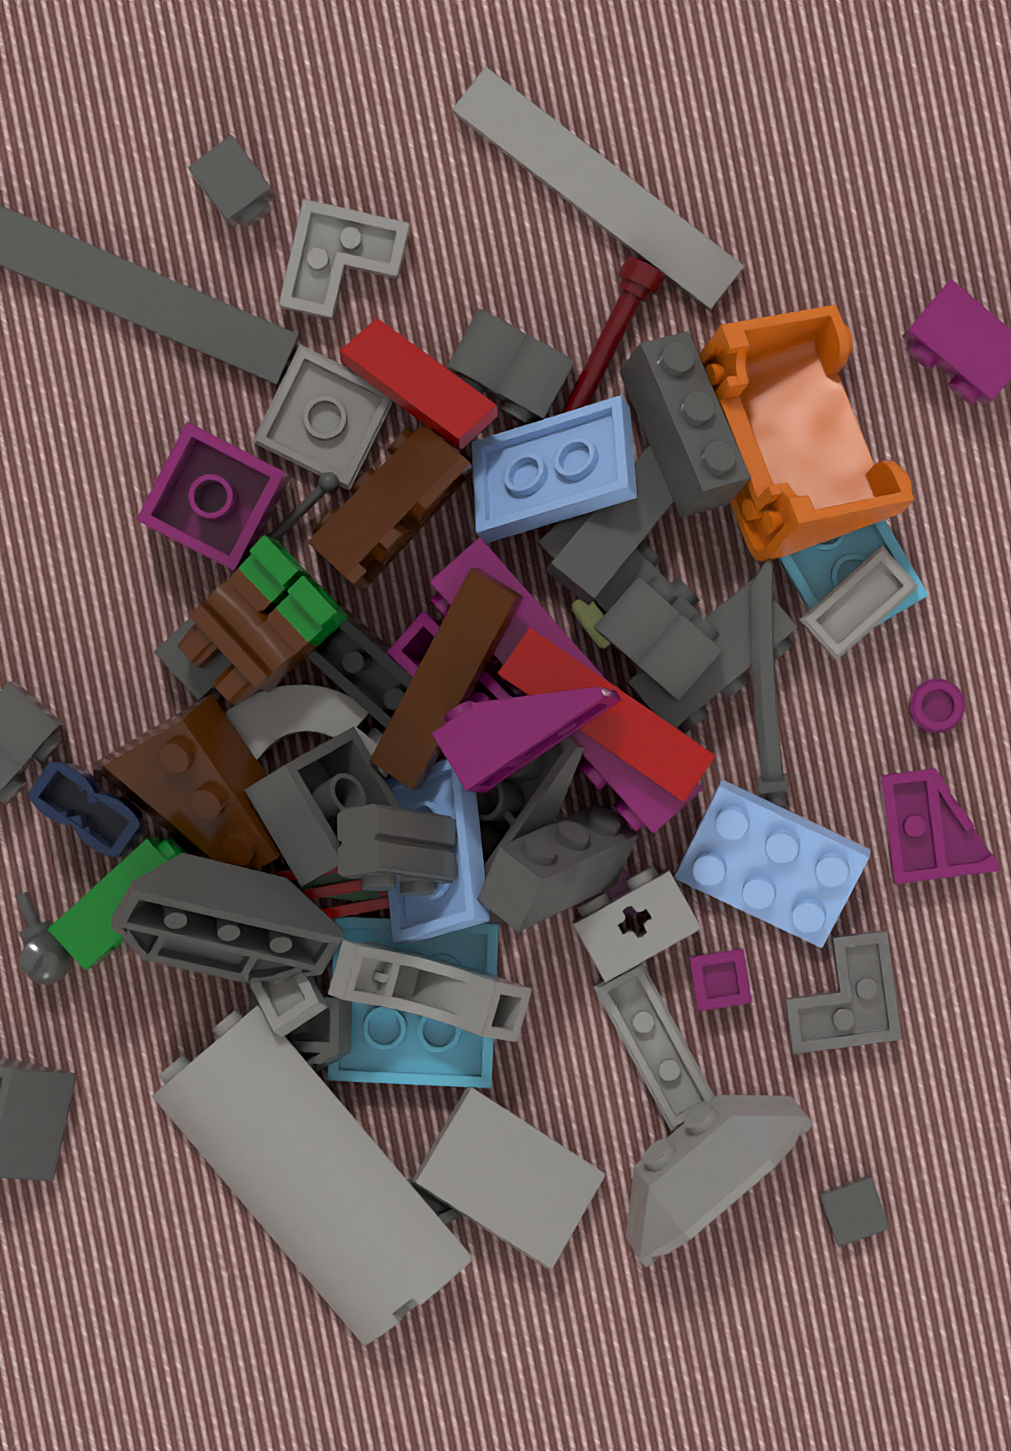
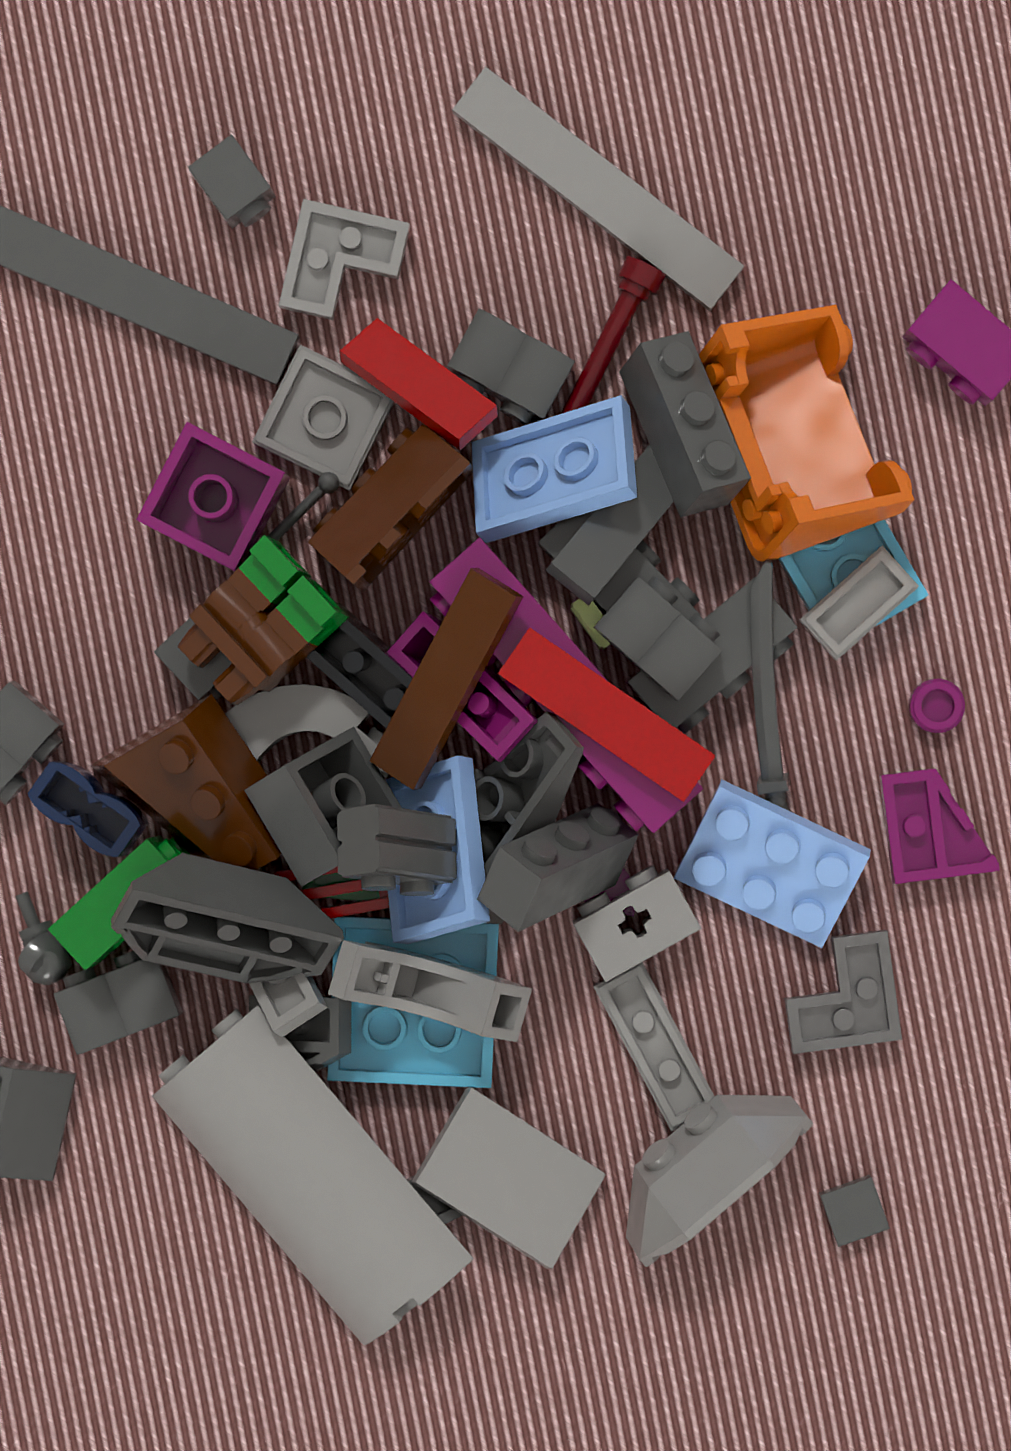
(116, 1002): none -> dark grey brick
(501, 736): magenta slope -> none
(720, 979): magenta plate -> none

